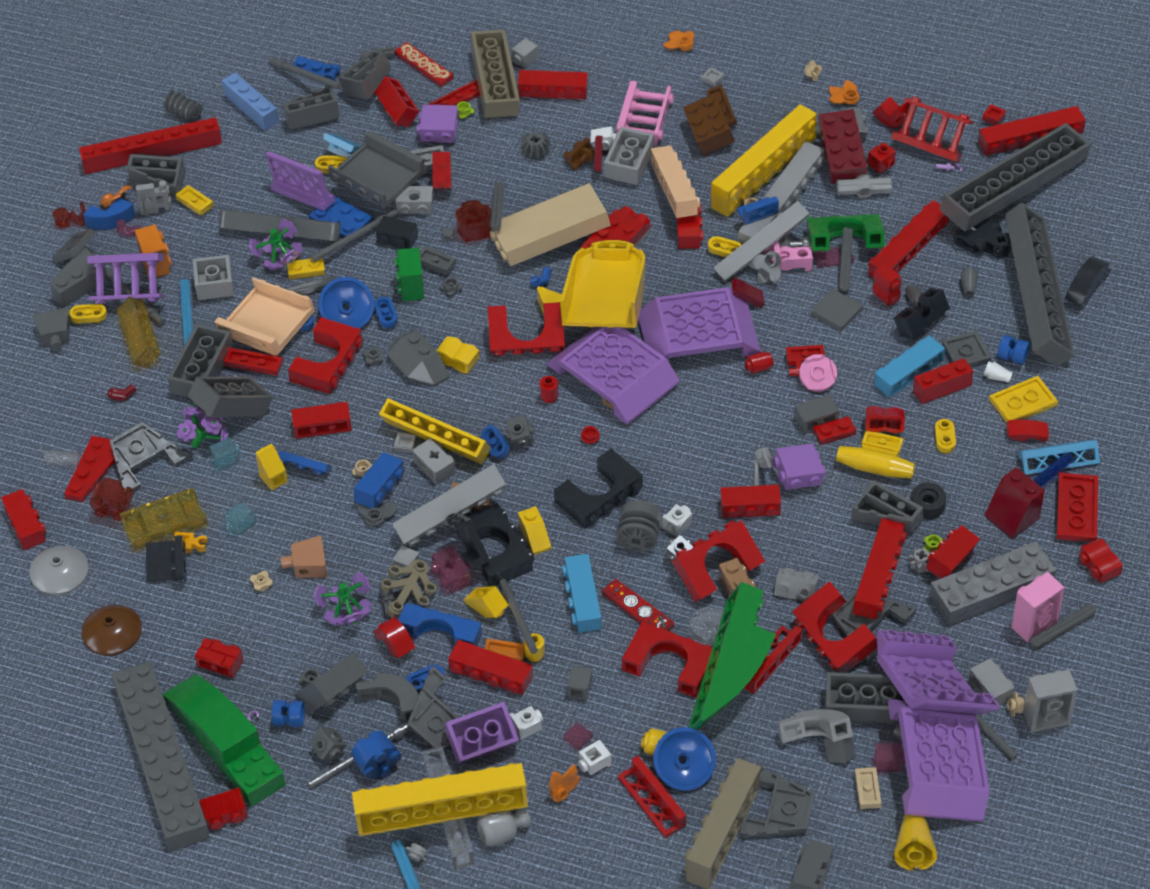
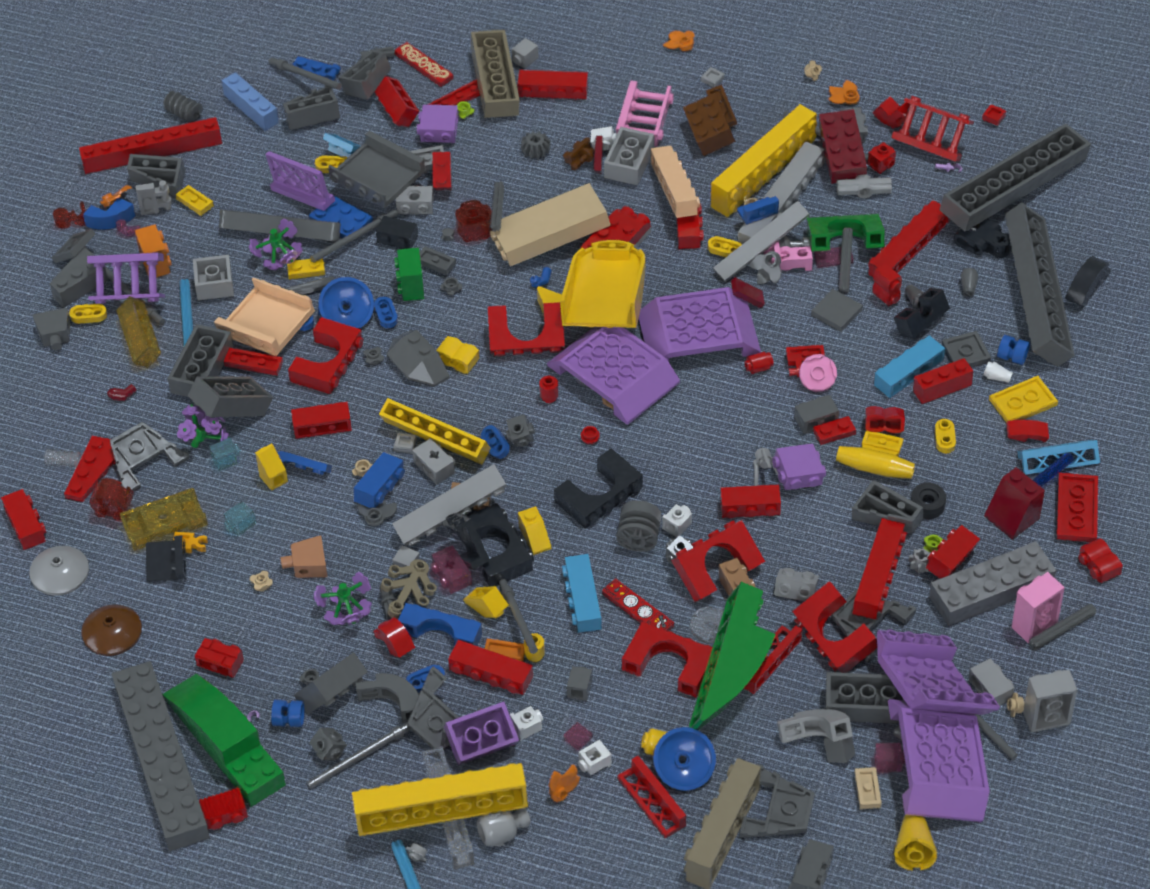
(375, 755): blue brick -> none
(1027, 130): red brick -> none

